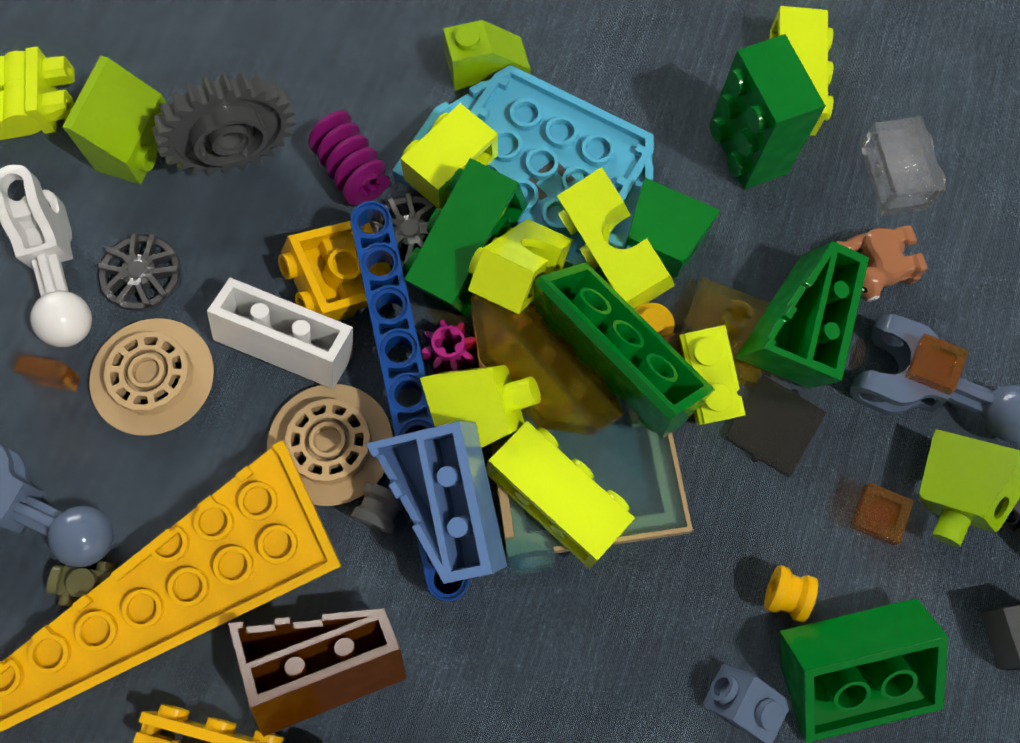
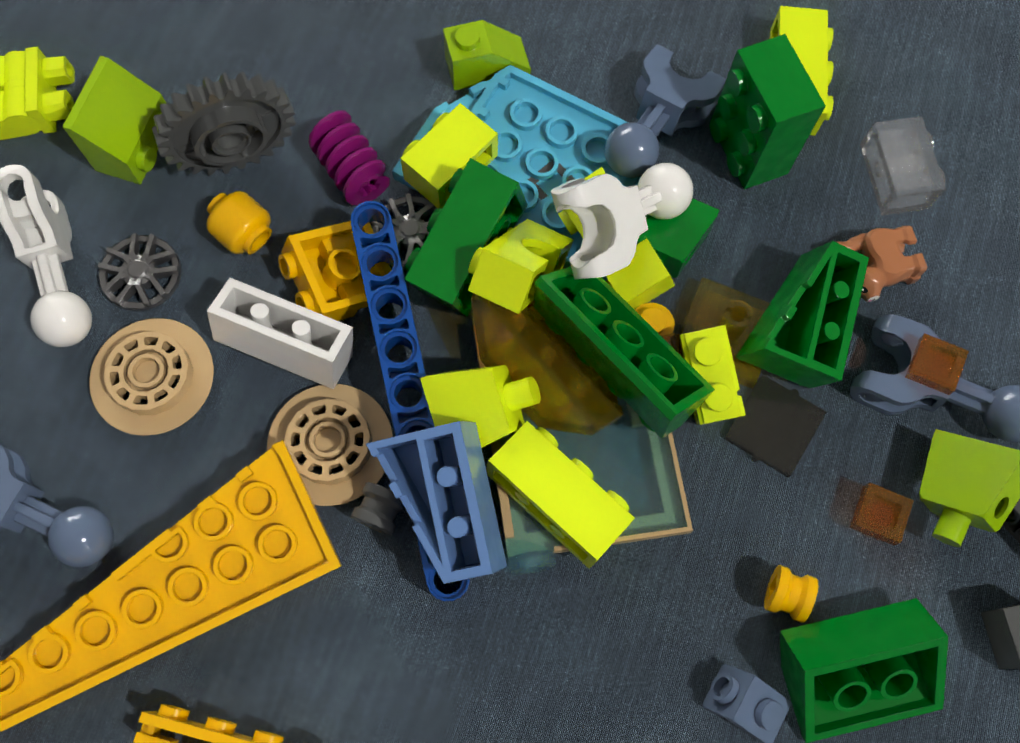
(47, 373): clear orange tile -> none
(74, 582): olive piece -> none
(238, 222): none -> yellow head
(314, 664): reddish brown wedge -> none
(448, 335): dark pink gear -> none
(616, 214): none -> white piece
(665, 105): none -> sand blue piece

